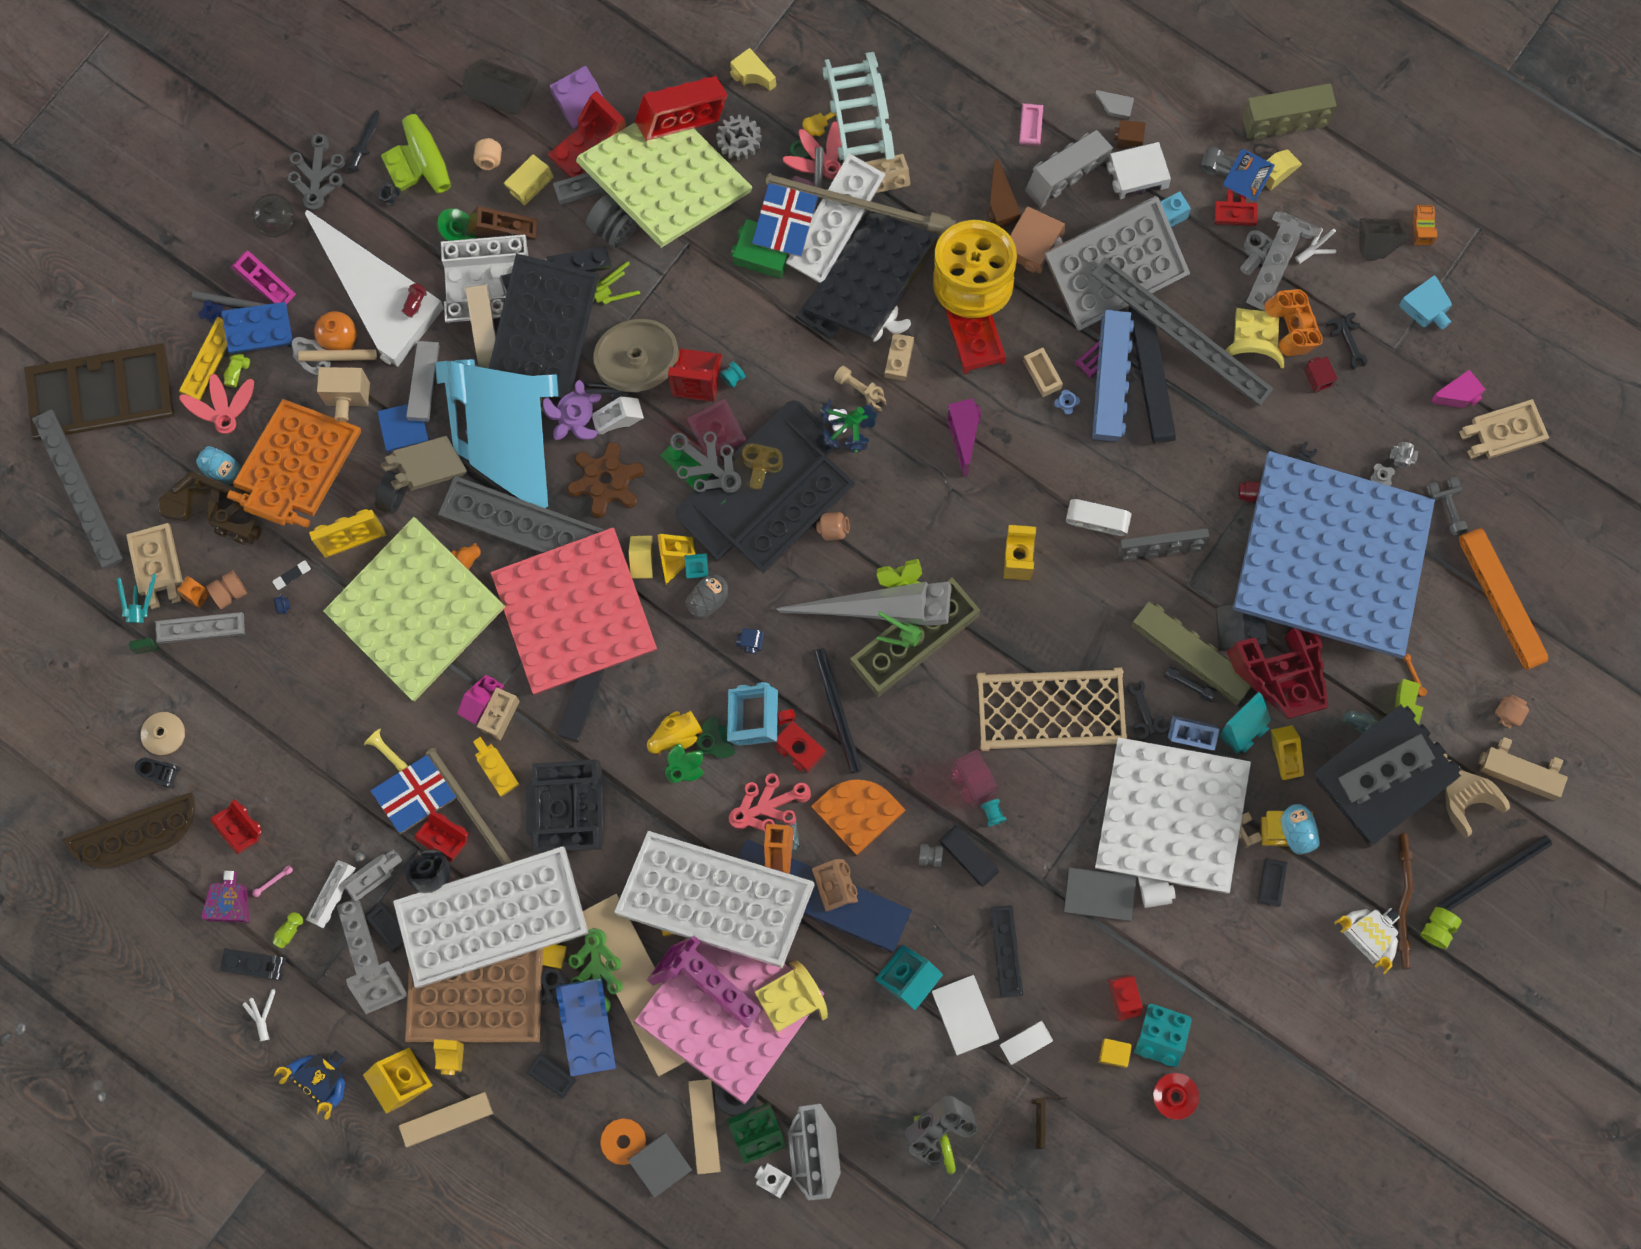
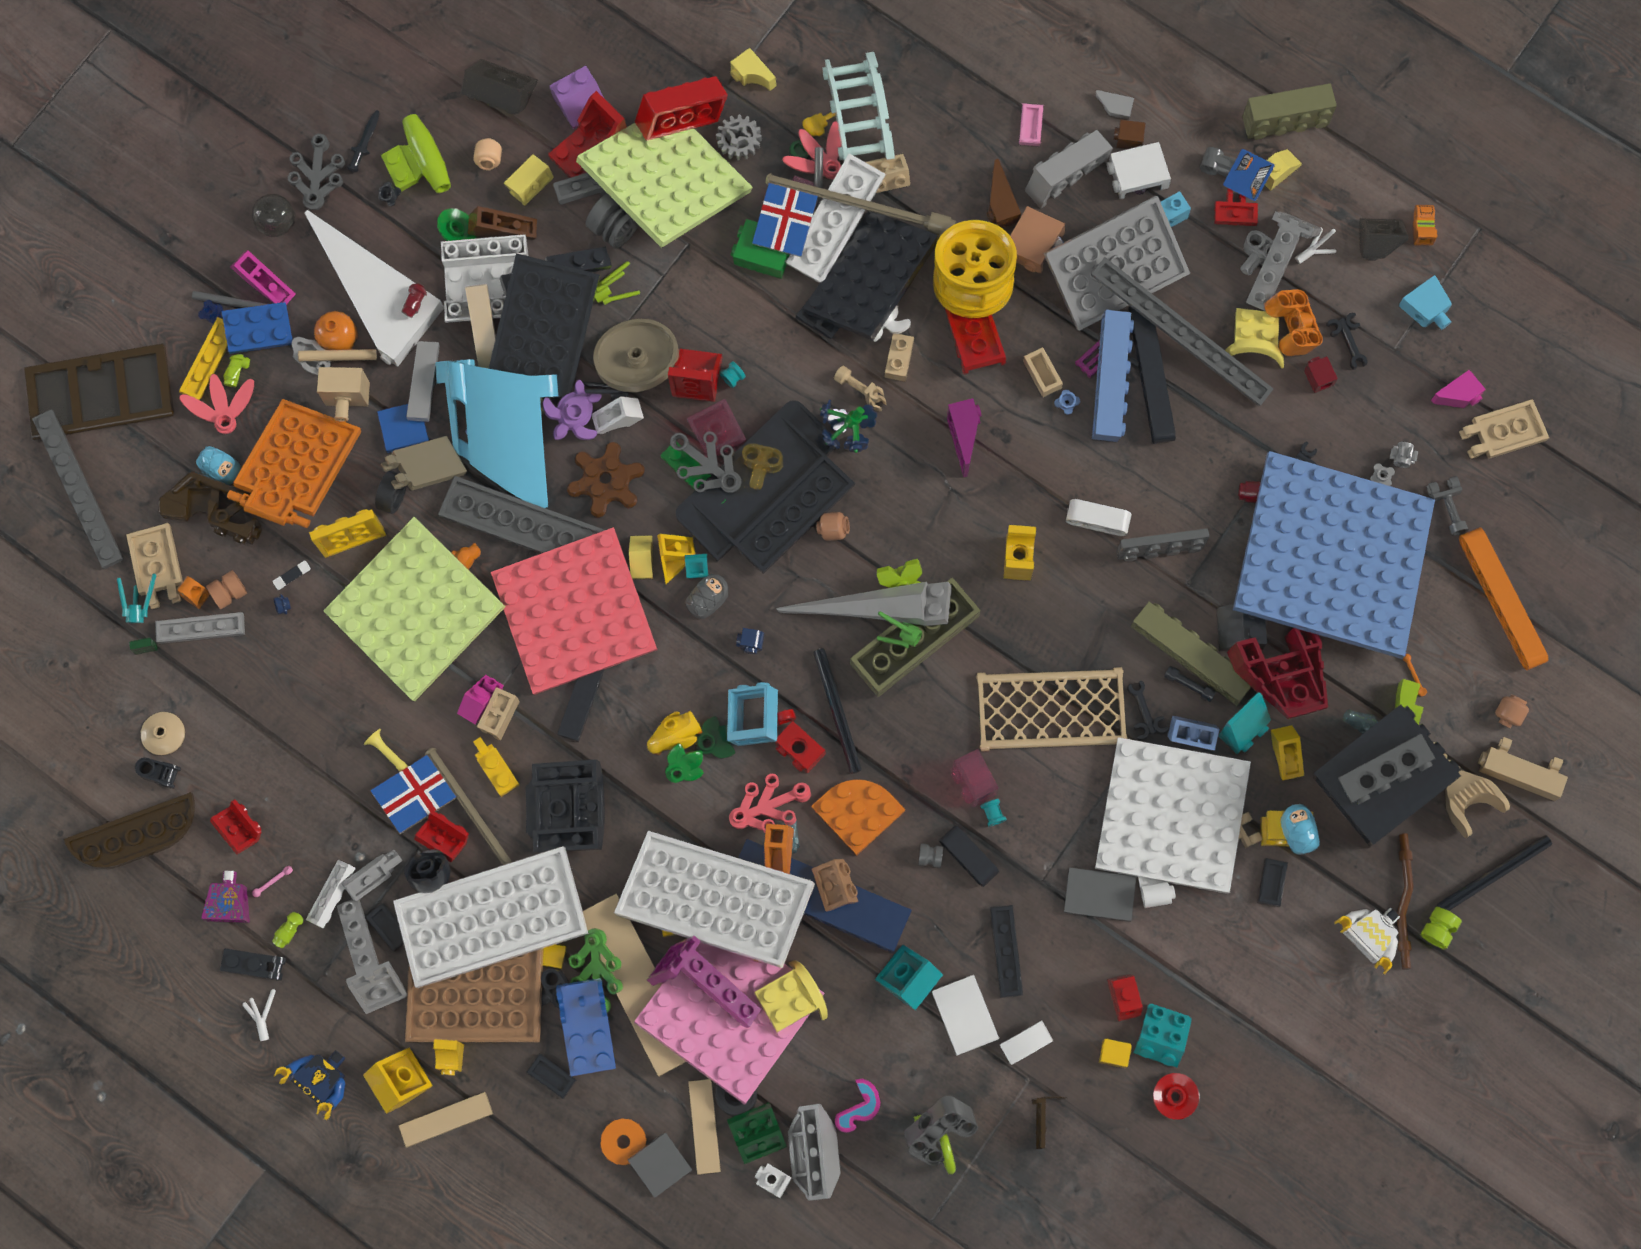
(861, 1112): none -> animal

